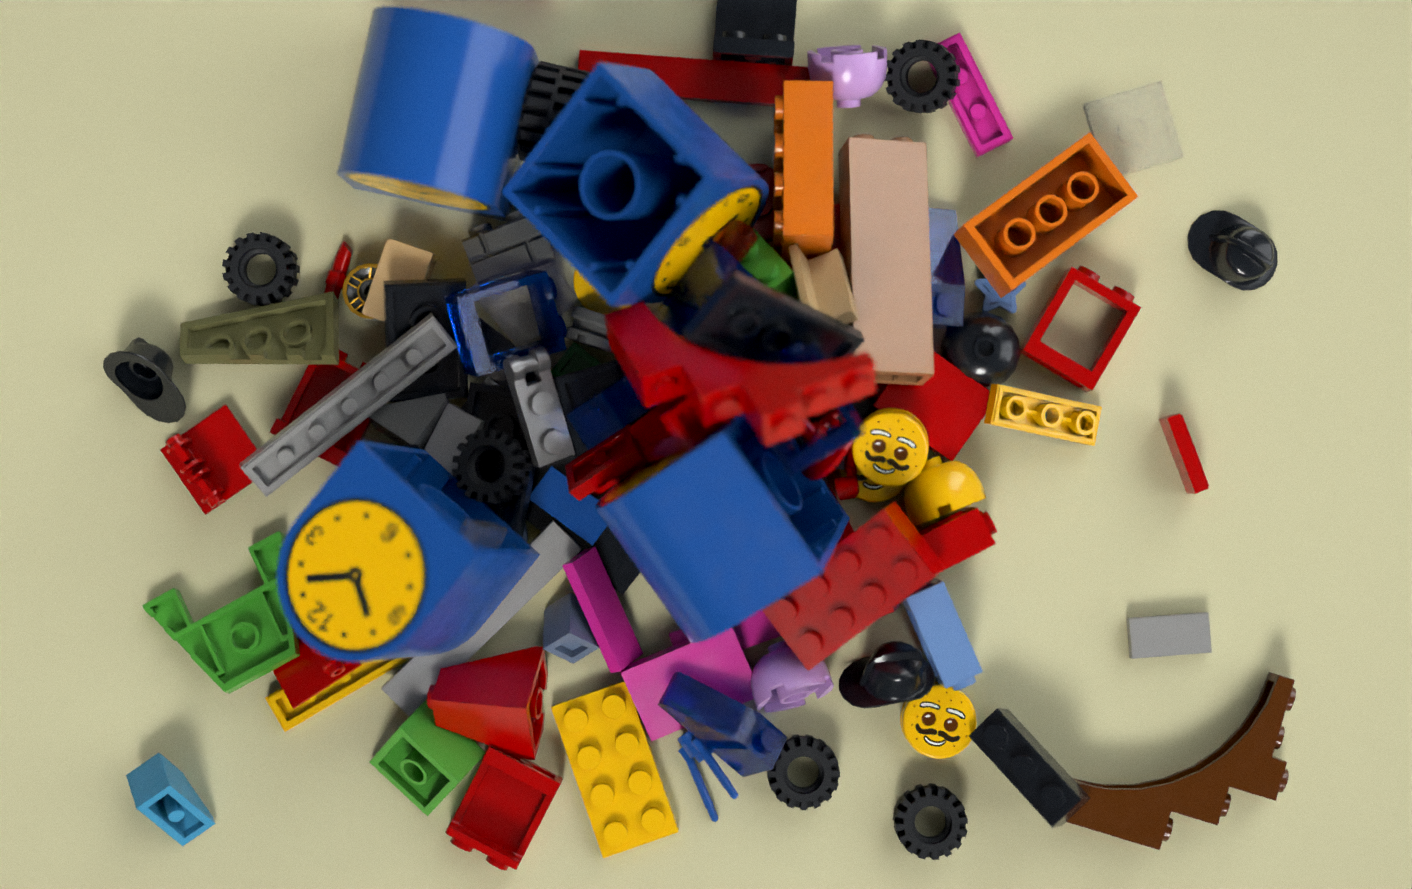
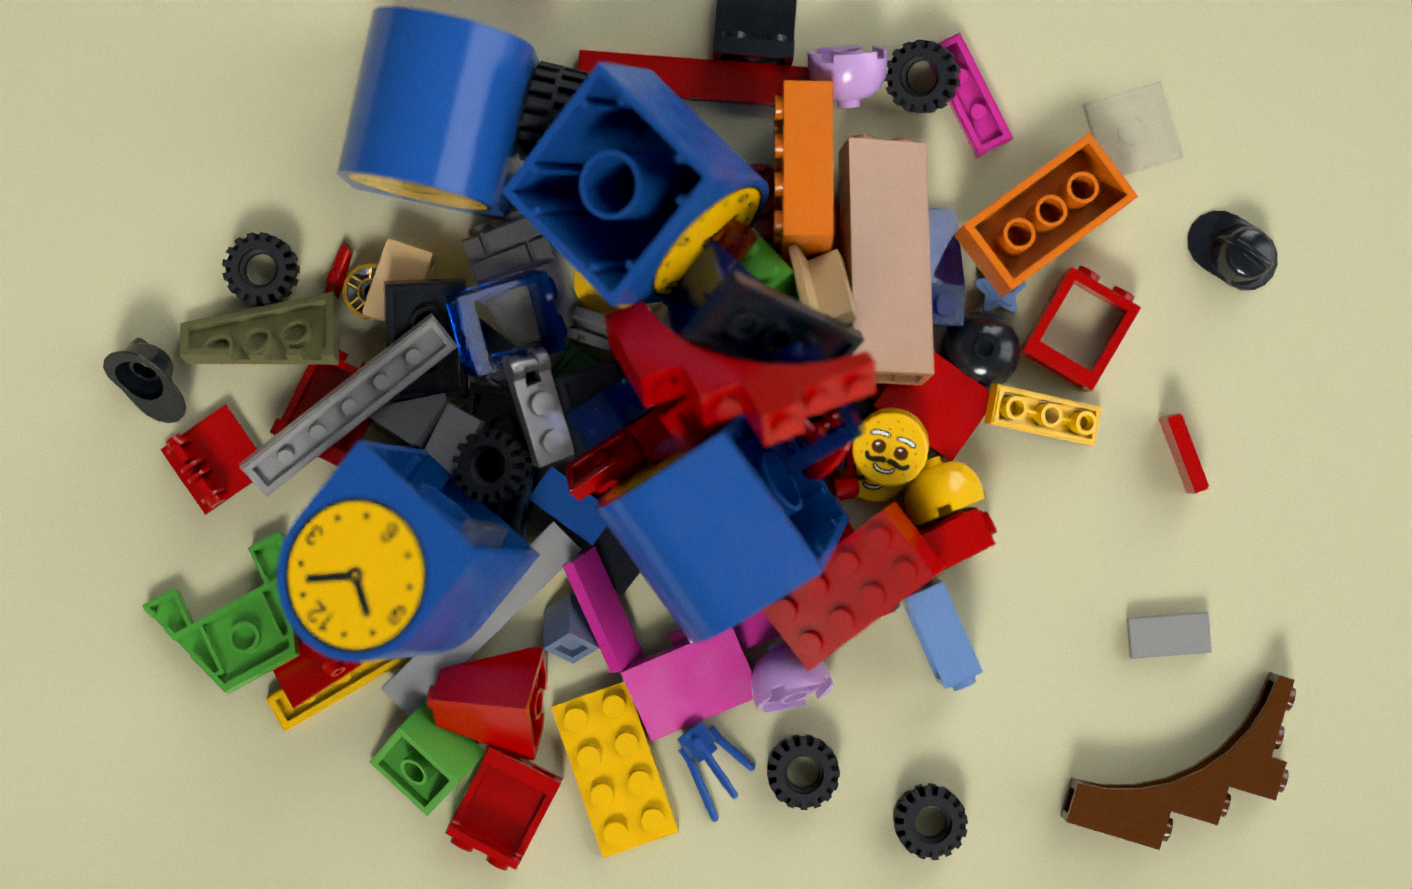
(169, 799): dark azure slope -> none
(724, 725): clear blue slope -> none
(887, 677): black piece -> none
(939, 722): yellow head -> none
(1029, 767): black brick -> none

